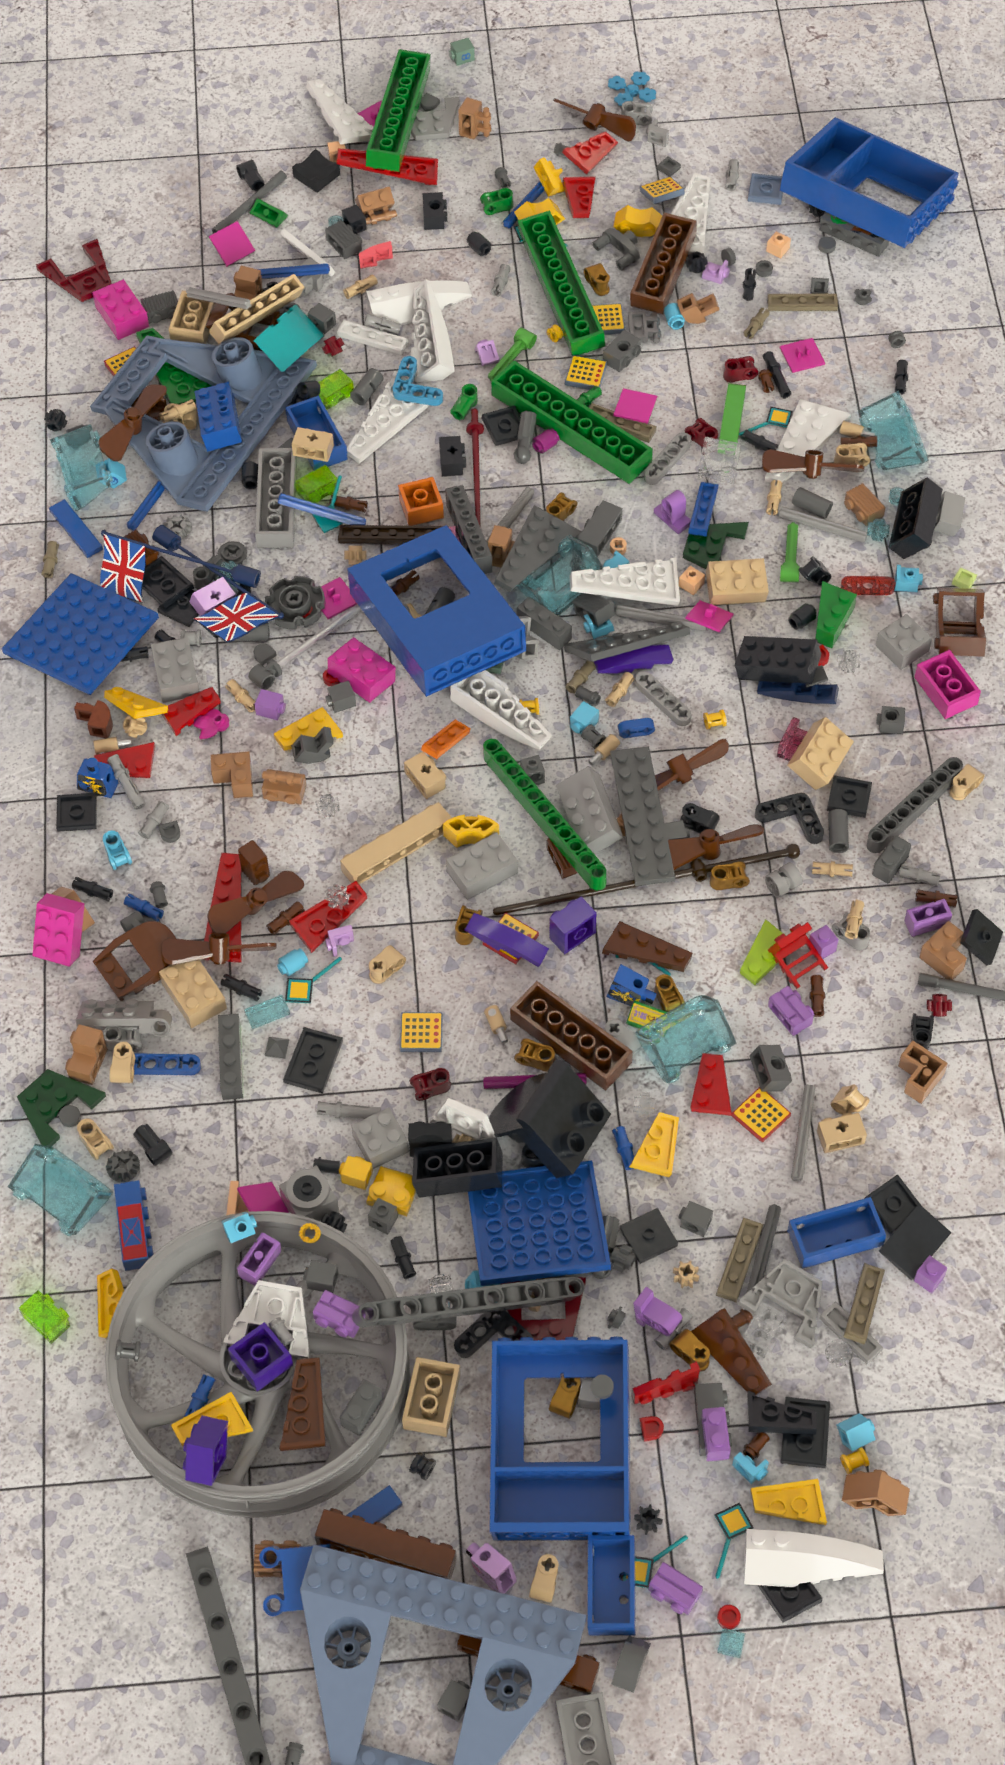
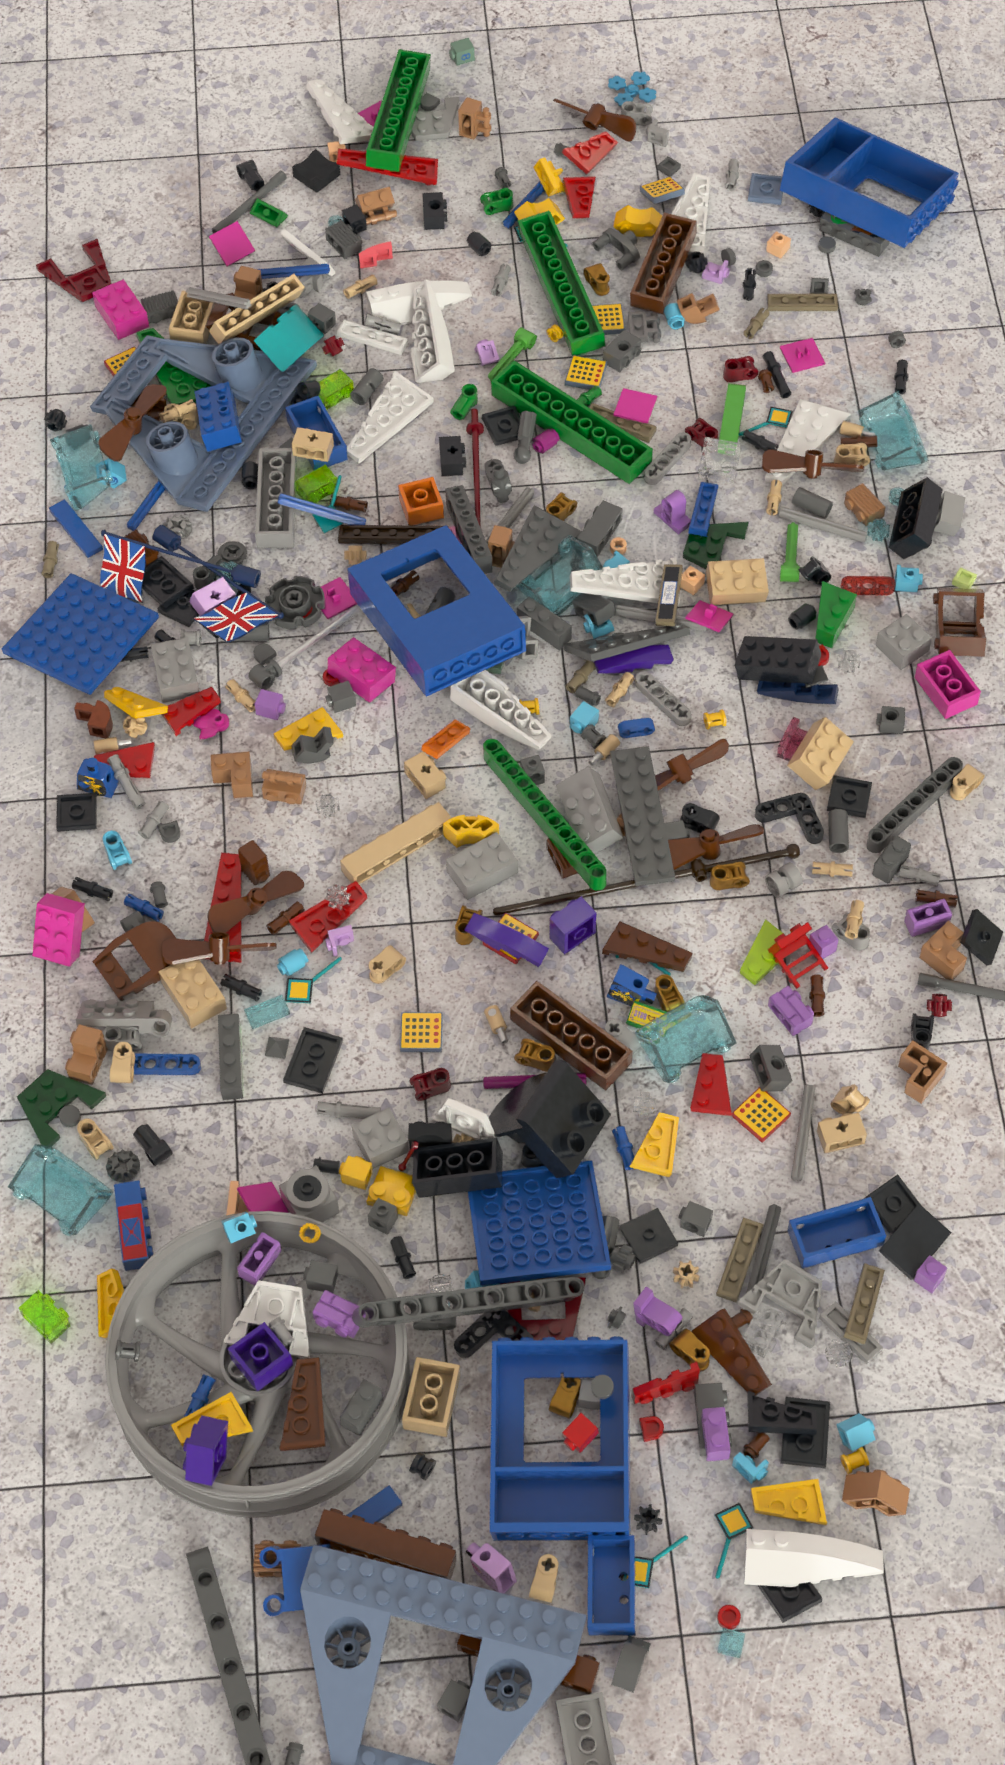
(335, 1220): black gear -> none
(402, 1167): none -> dark red hinge
(409, 388): dark azure beam -> none
(498, 479): none -> dark grey piece
(579, 1433): none -> red brick
(669, 595): none -> tile
(675, 1589): medium lavender brick -> none

